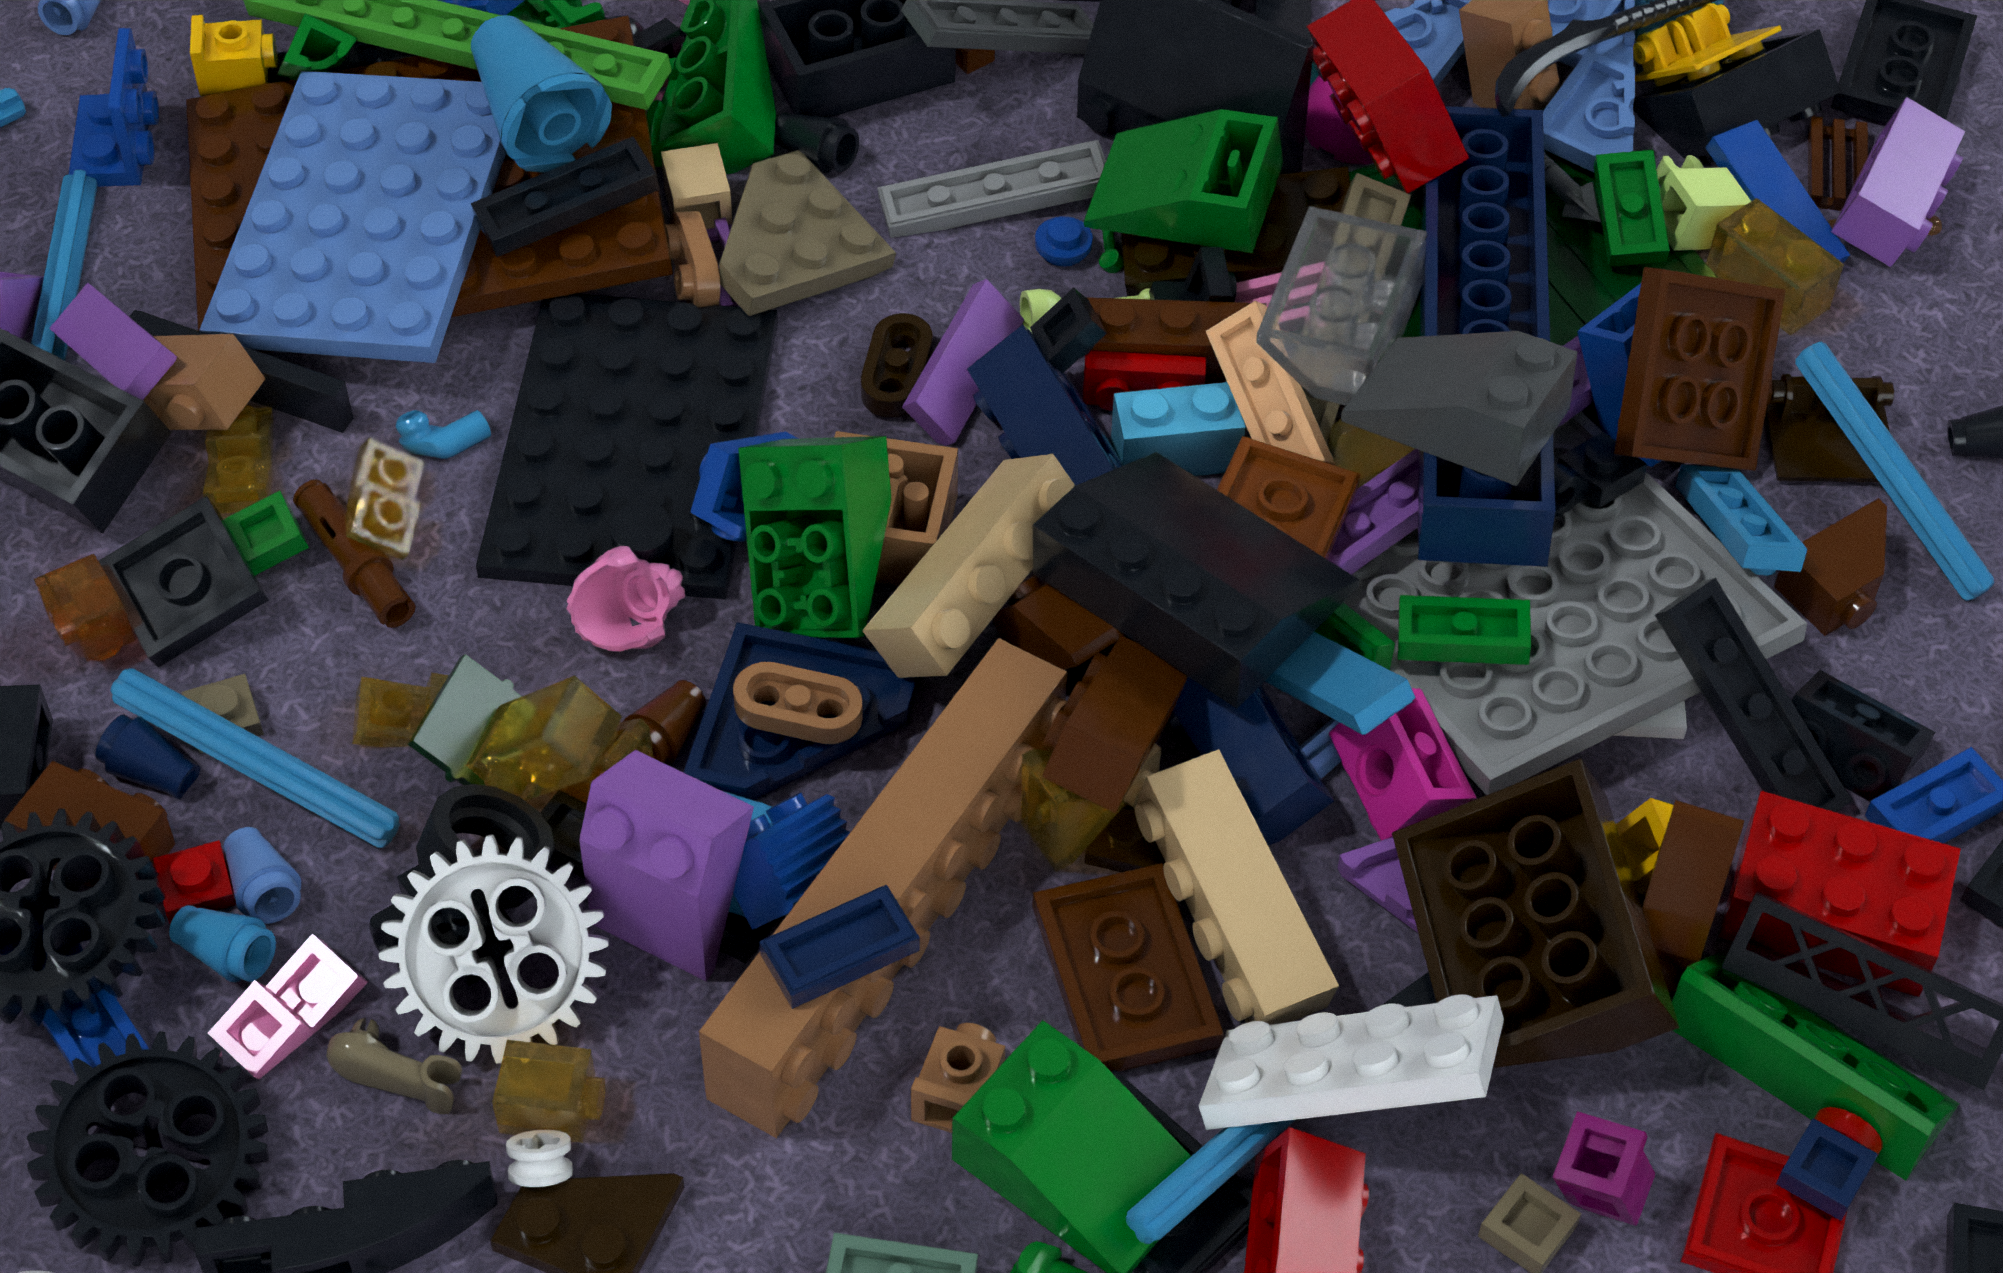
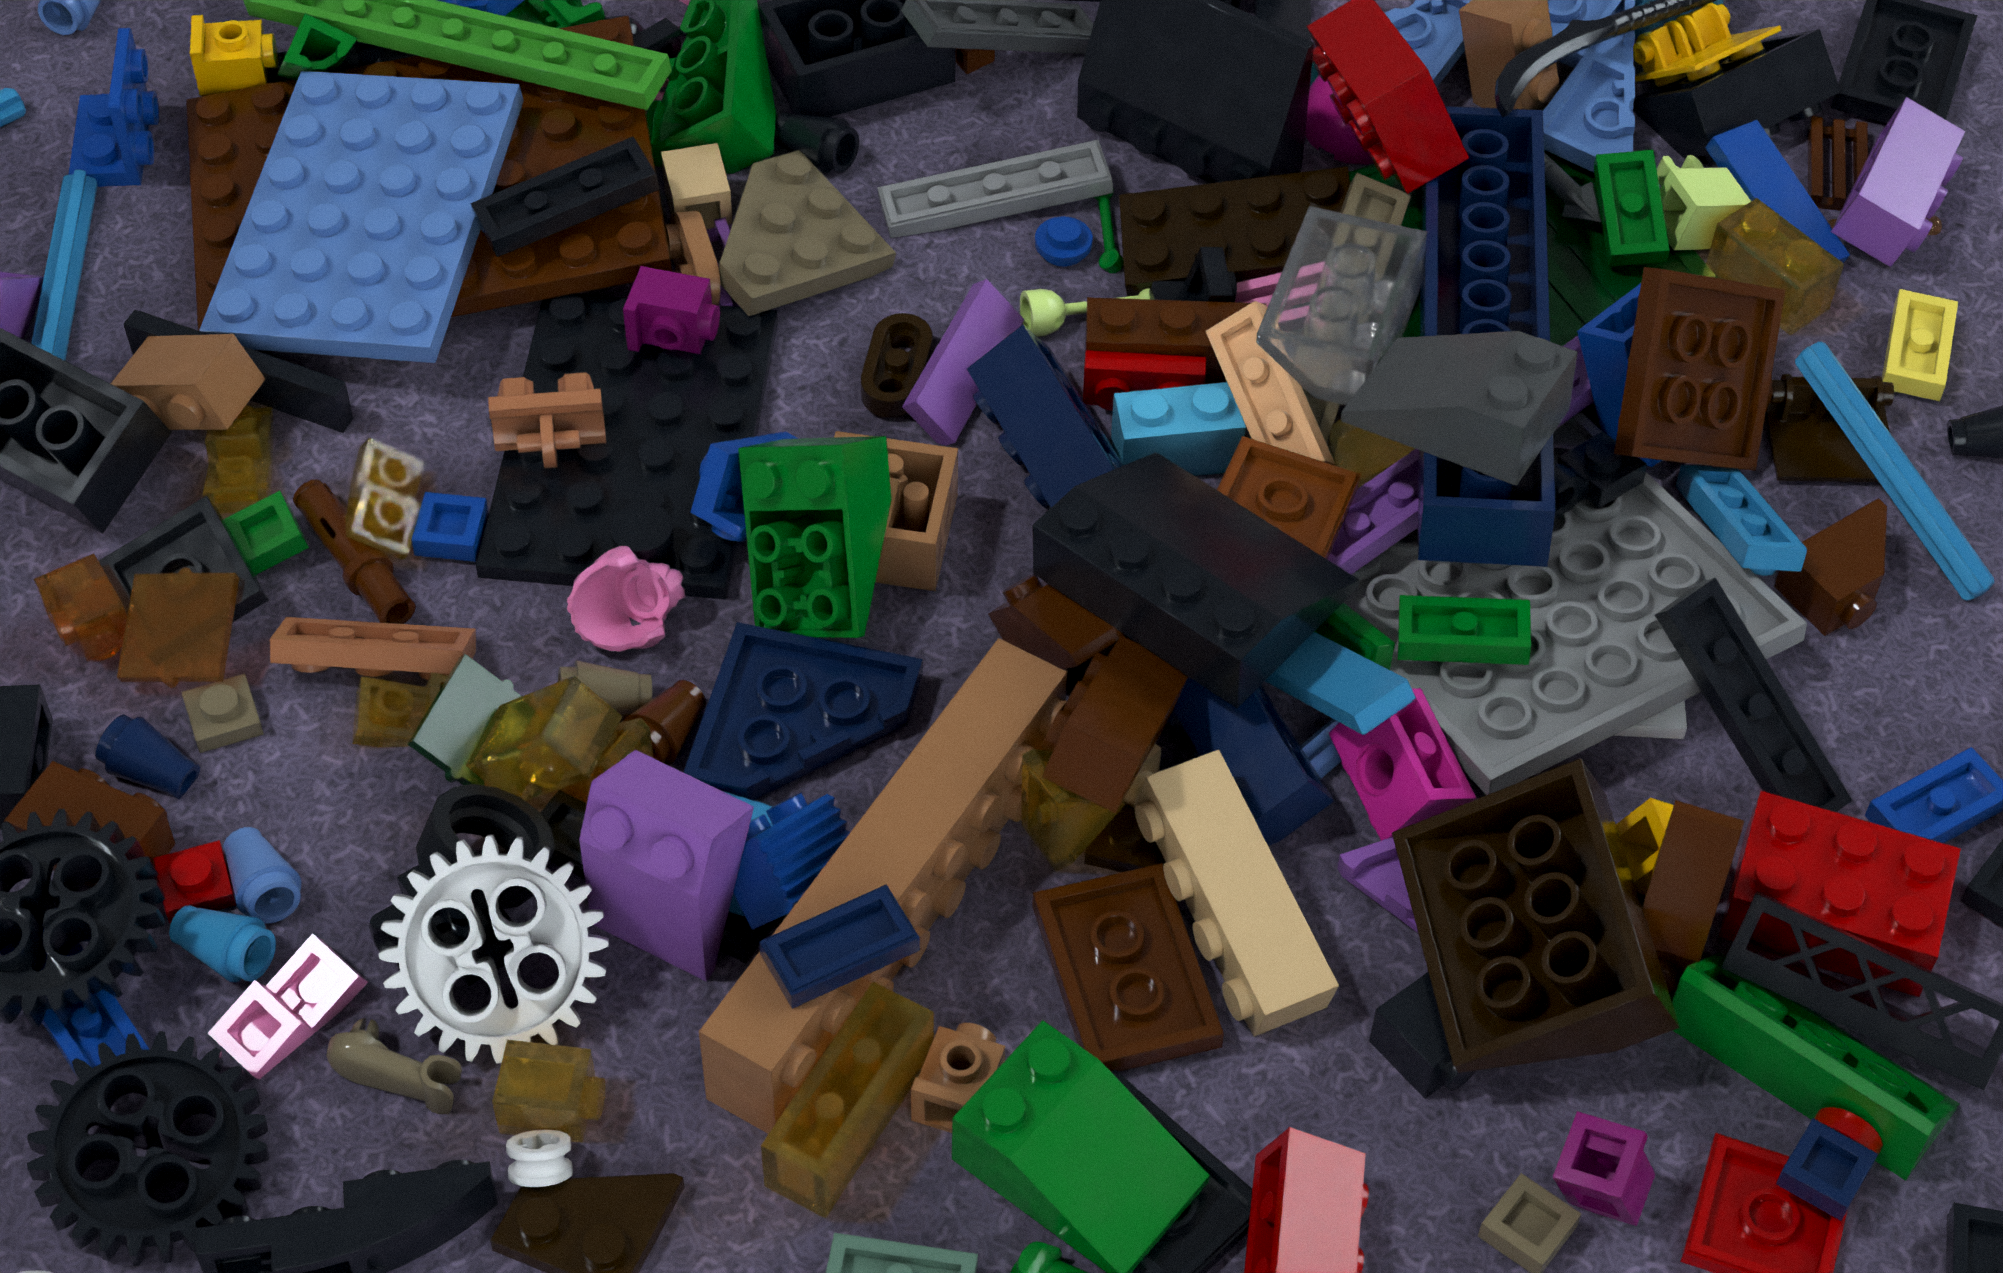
(113, 343): medium lavender tile -> none
(178, 627): none -> clear orange piece
(255, 758): dark azure axle -> none
(369, 646): none -> nougat plate
(439, 441): dark azure arm -> none
(450, 526): none -> blue plate
(537, 95): dark azure cone -> none
(547, 420): none -> nougat hips
(617, 687): none -> dark tan cone
(670, 311): none -> magenta brick
(800, 702): medium nougat plate -> none
(847, 1100): none -> clear yellow brick
(968, 570): tan brick -> none
(1068, 330): black plate -> none
(1191, 180): green slope -> none
(1199, 1178): dark azure axle -> none
(1353, 1062): white plate -> none
(1860, 737): black bracket -> none
(1920, 344): none -> light yellow plate

